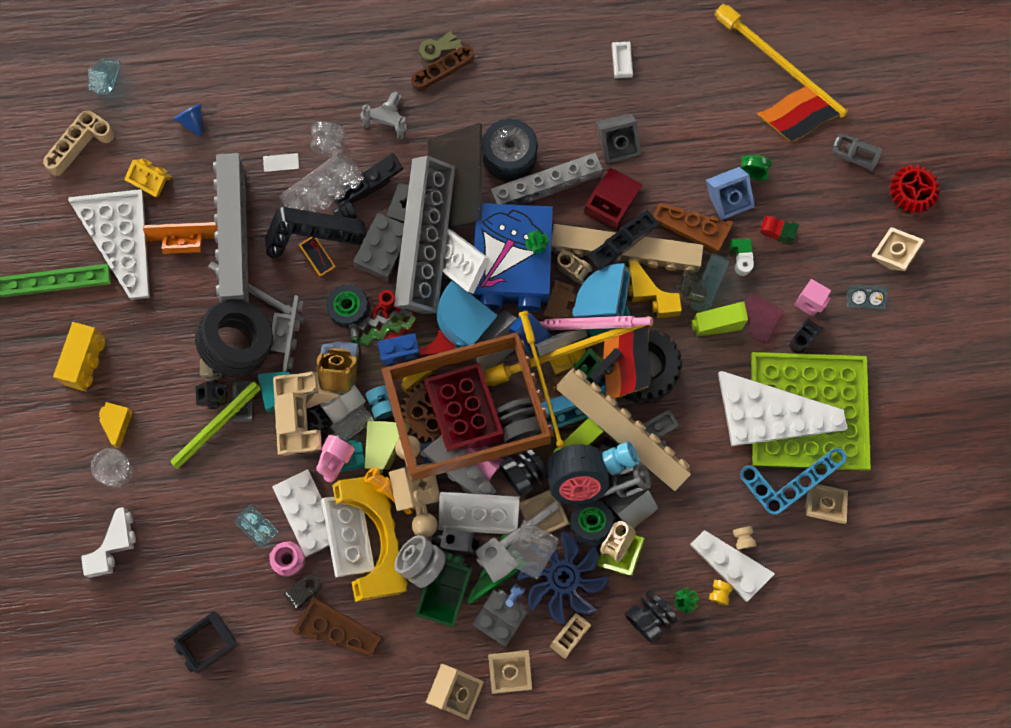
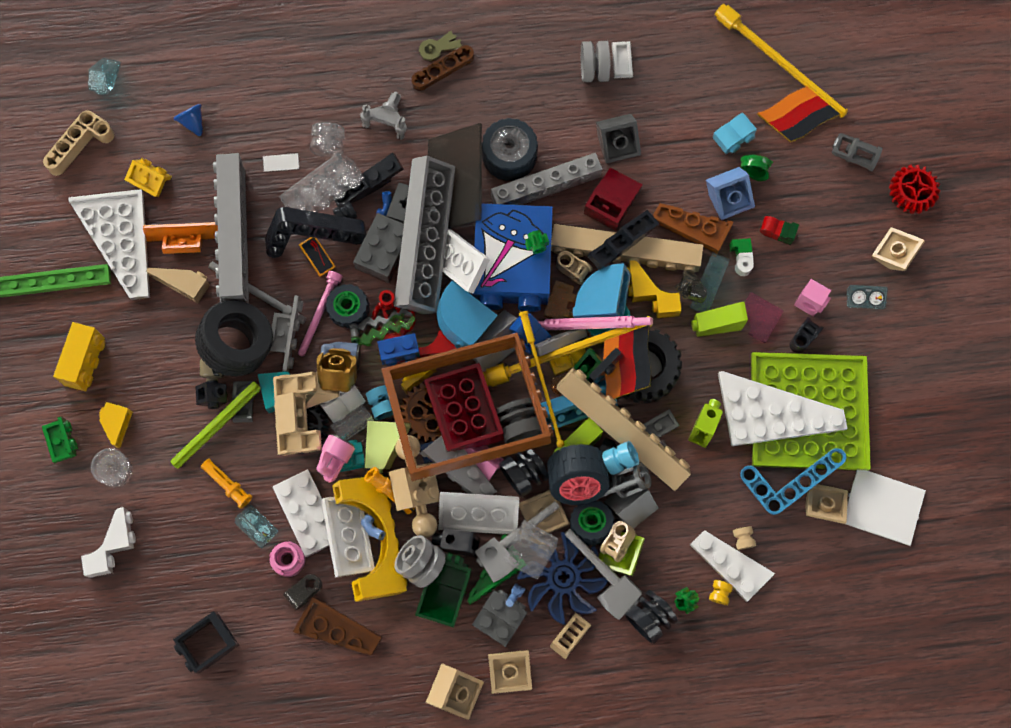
(59, 440): none -> green bracket
(185, 282): none -> tan slope
(232, 489): none -> light orange pin
(333, 279): none -> bright pink piece
(370, 529): none -> medium blue arm
(387, 199): none -> blue arm
(596, 61): none -> light grey wheel
(621, 594): none -> light grey piece
(706, 423): none -> lime torso
(735, 133): none -> medium azure brick
(884, 506): none -> white piece

